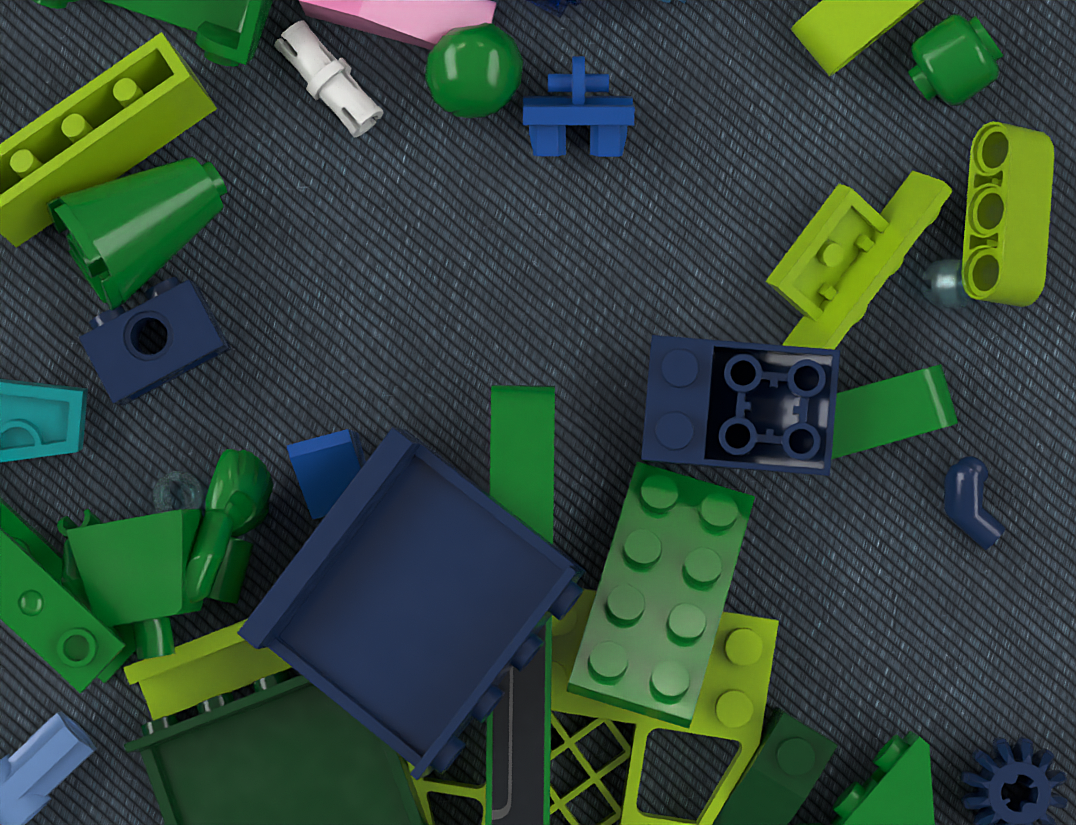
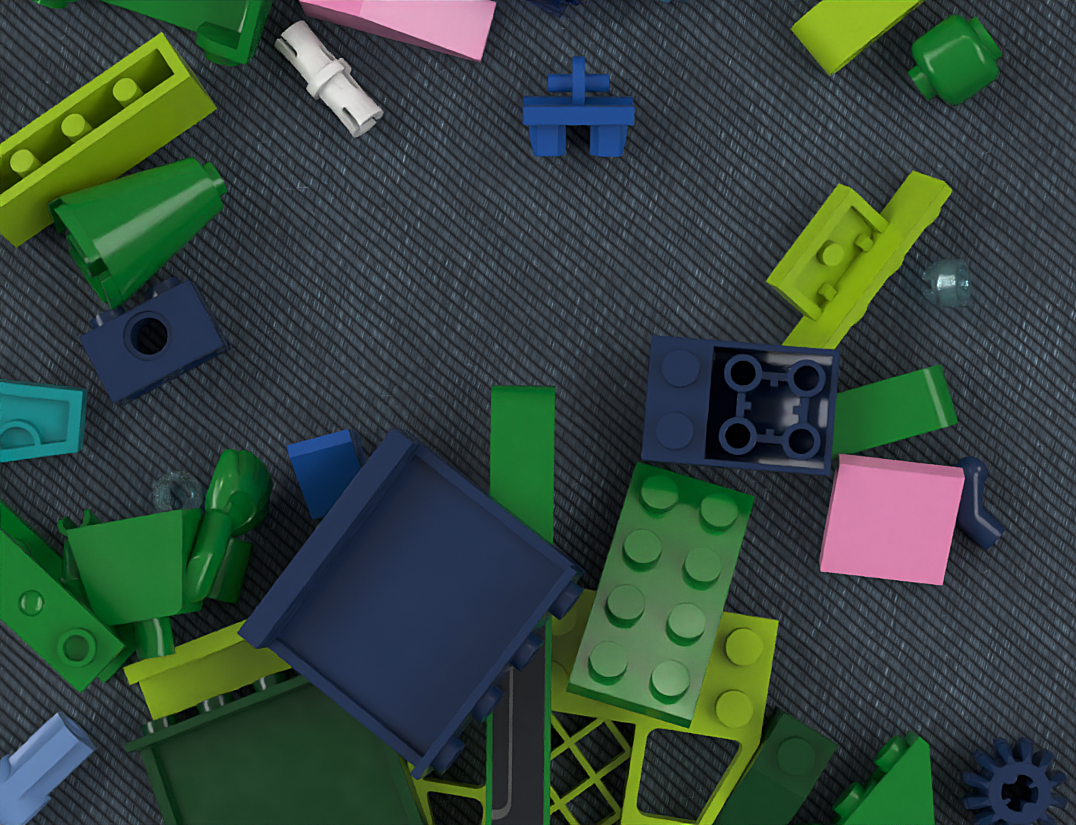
(474, 70): green hair -> none
(891, 519): none -> bright pink tile
(1007, 214): lime beam -> none

